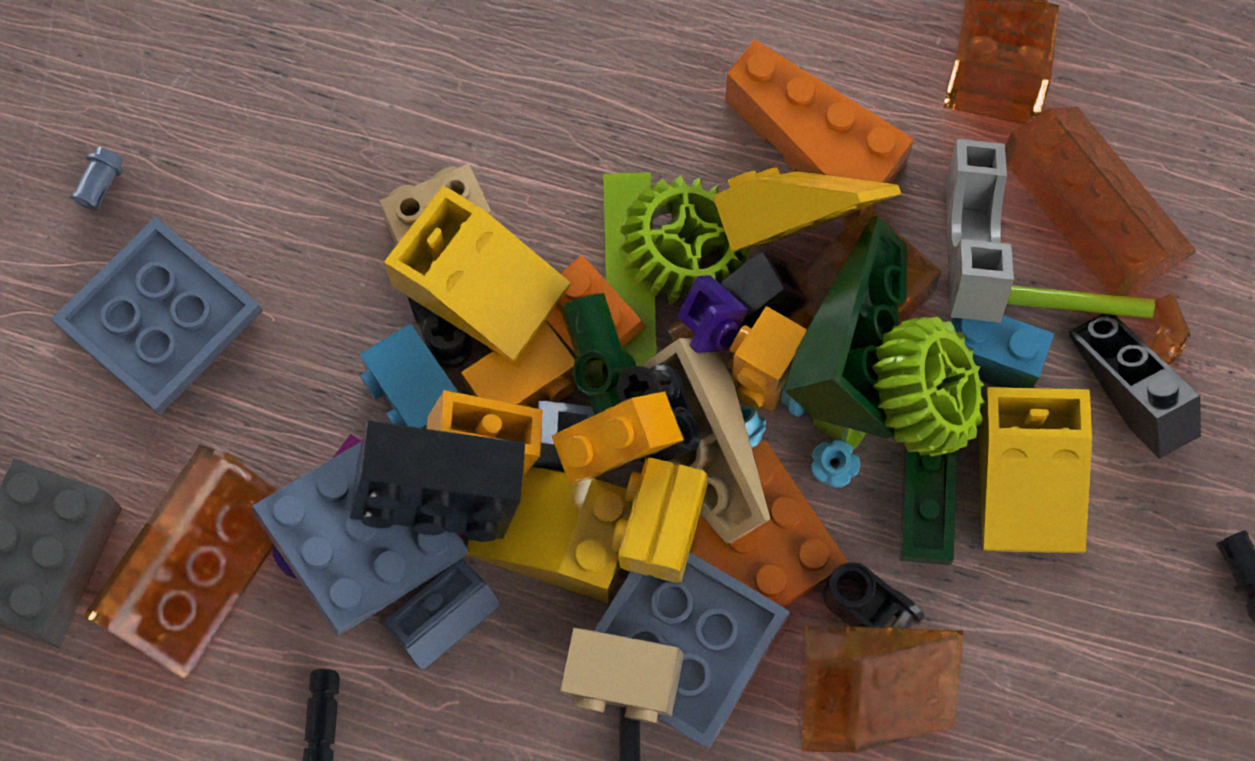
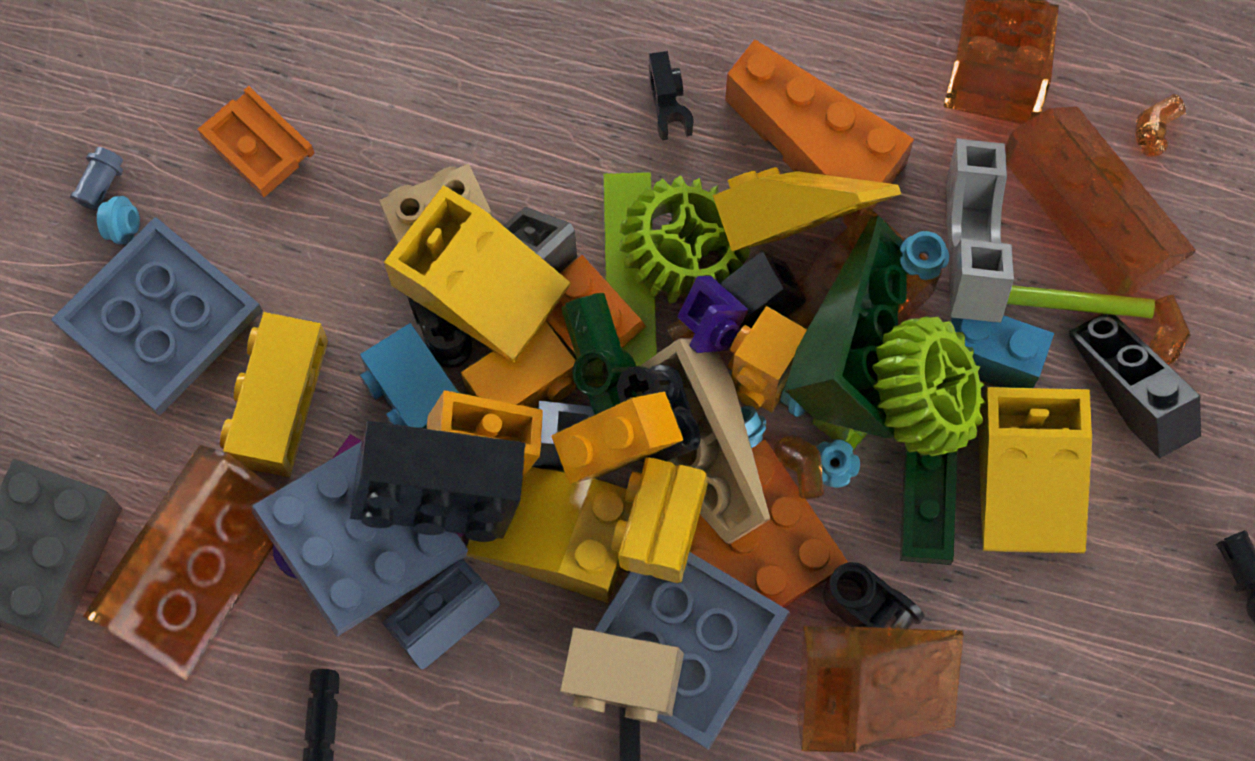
(118, 220): none -> medium azure plate
(256, 141): none -> orange plate
(274, 393): none -> yellow brick
(545, 235): none -> dark grey slope
(666, 86): none -> black plate
(806, 461): none -> clear orange arm
(927, 243): none -> medium azure plate
(1152, 124): none -> clear orange arm

